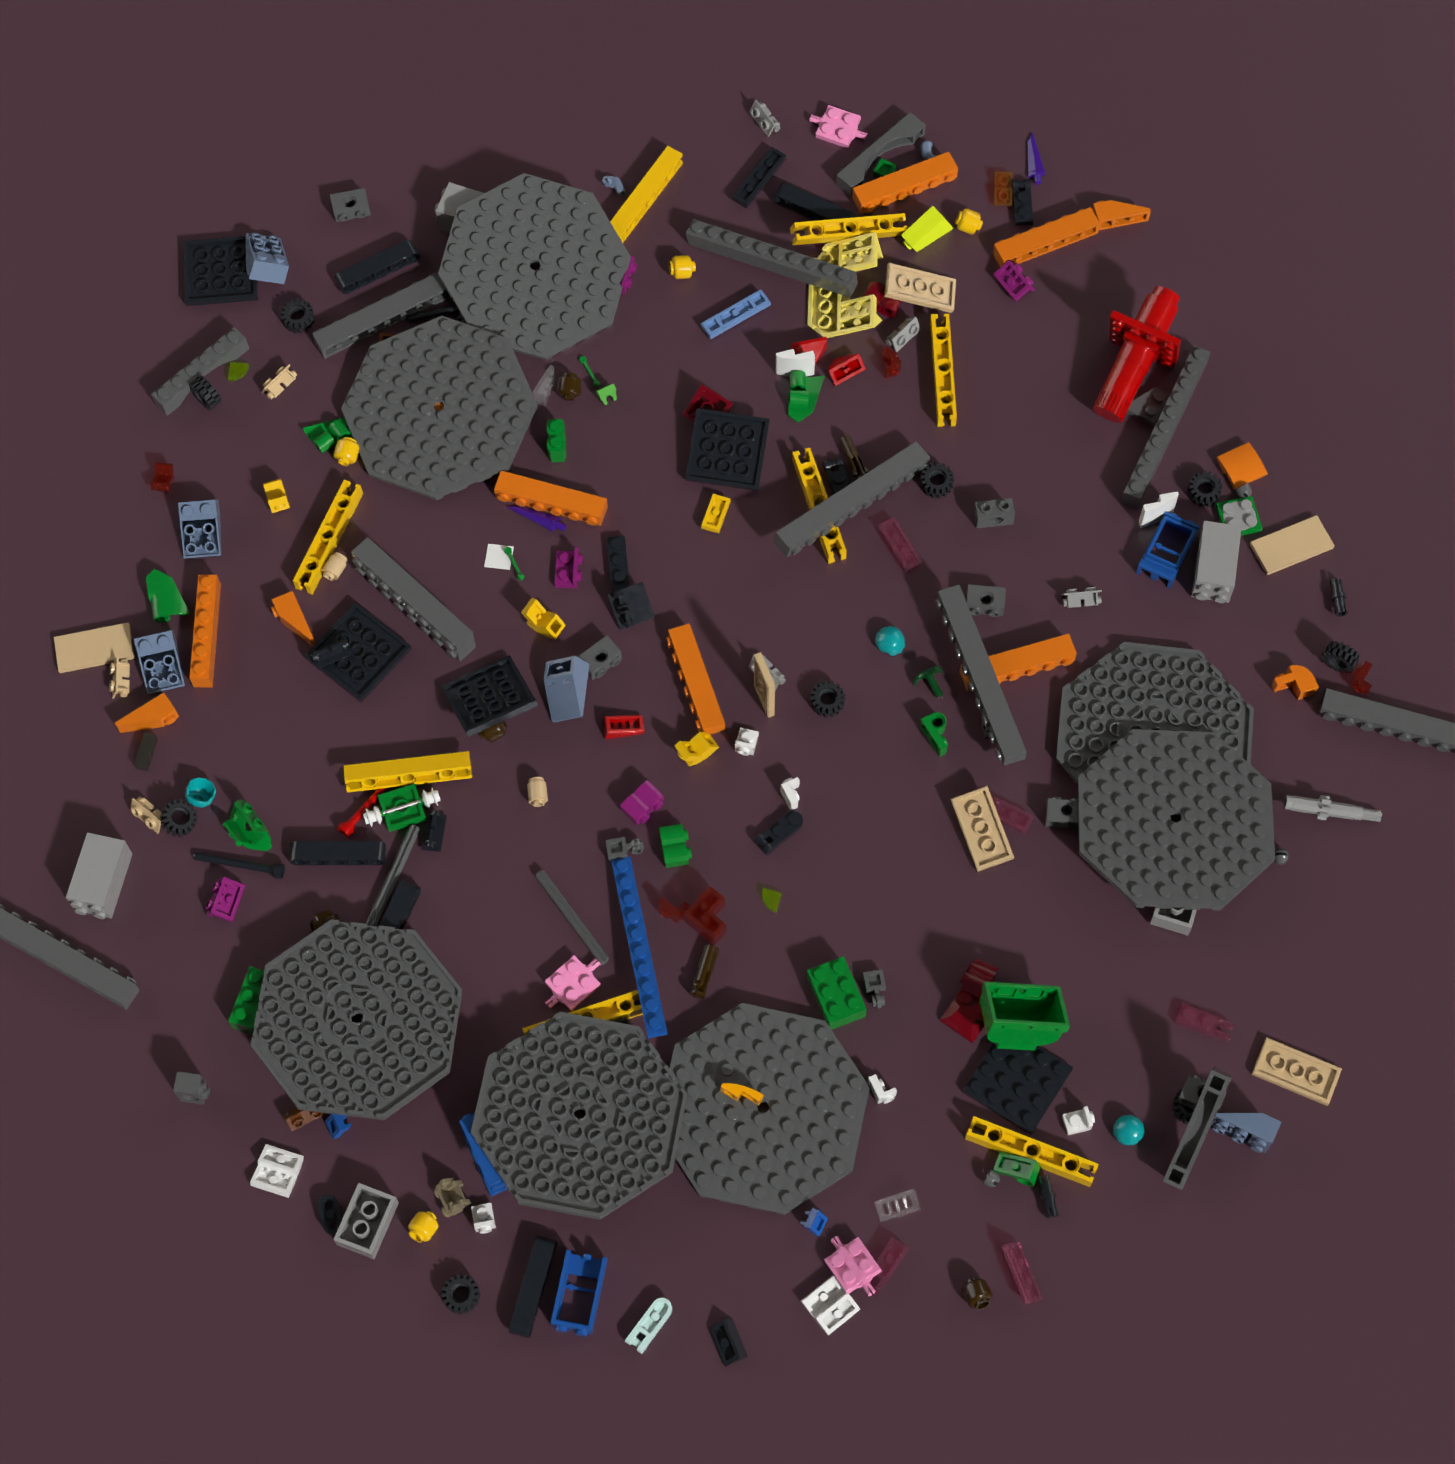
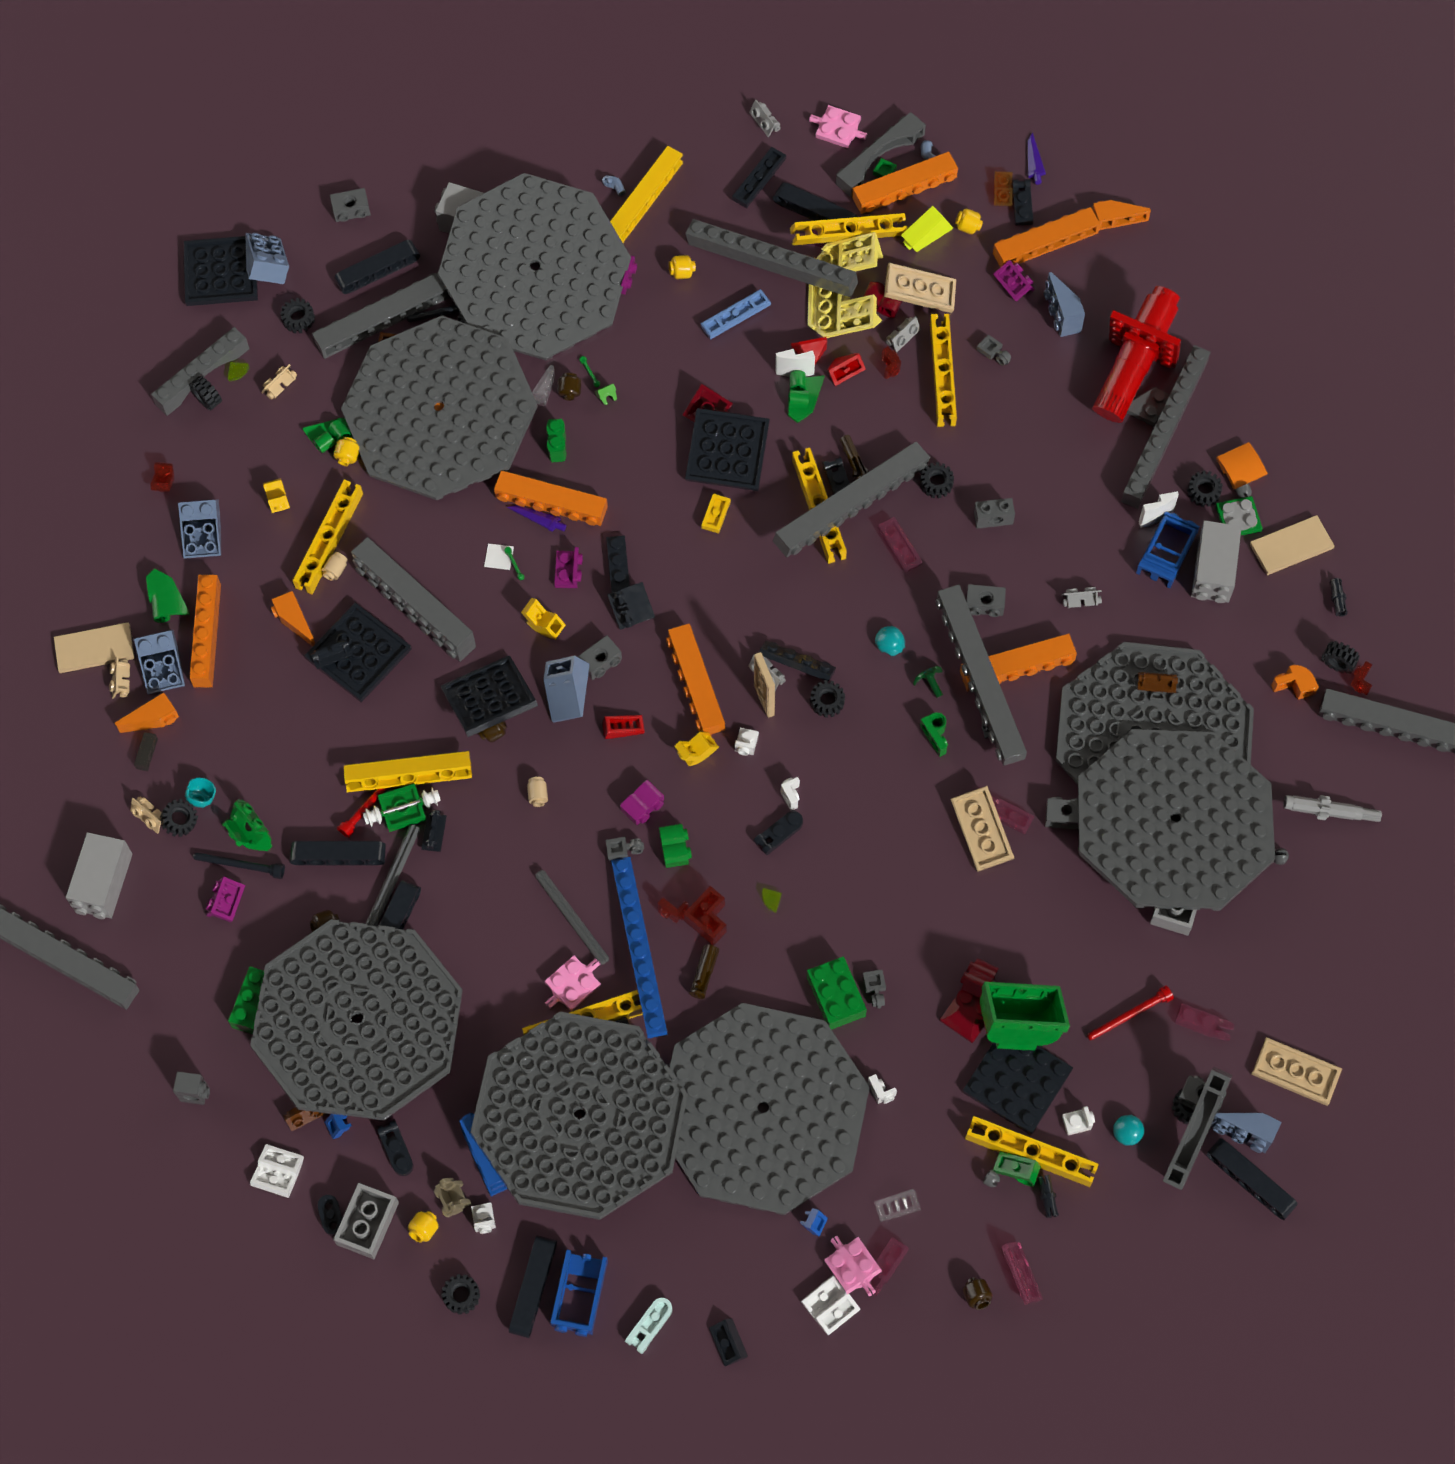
(396, 1149): none -> black plate
(735, 1091): light orange slope -> none
(797, 661): none -> black plate
(990, 347): none -> dark grey plate
(1064, 306): none -> sand blue slope
(1157, 682): none -> reddish brown hinge
(1162, 996): none -> red piece
(1252, 1179): none -> black beam

